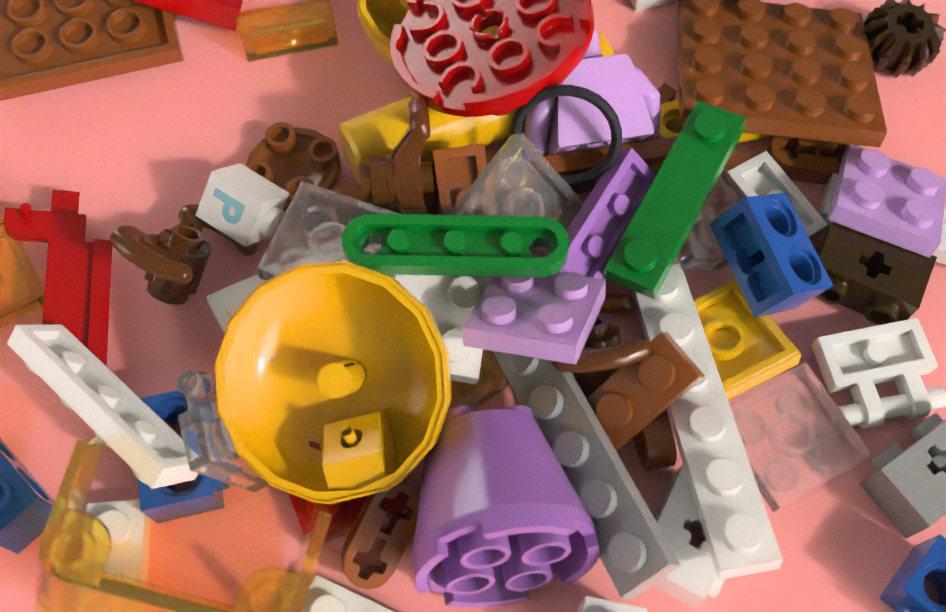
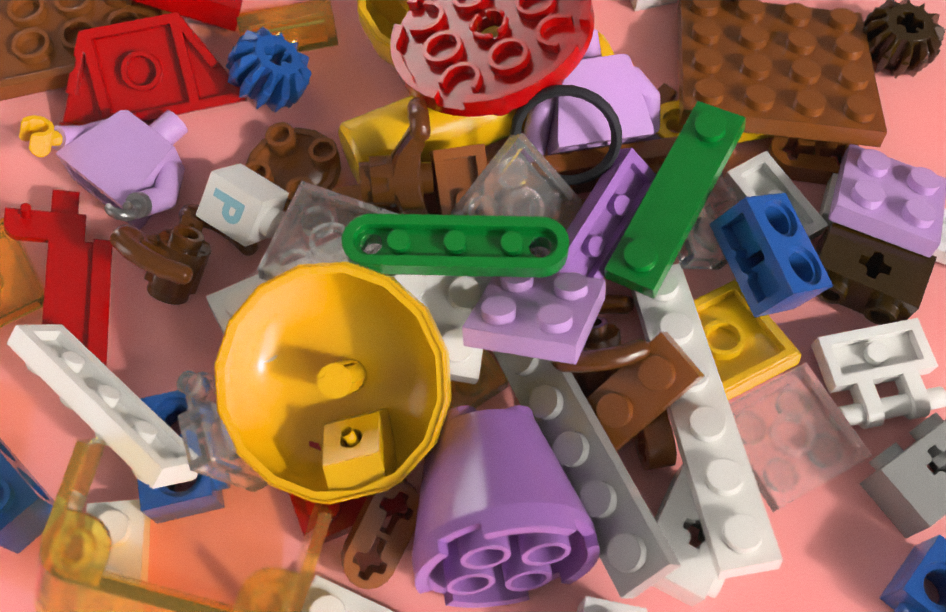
(117, 160): none -> lavender torso
(146, 70): none -> red wing
(268, 69): none -> blue gear

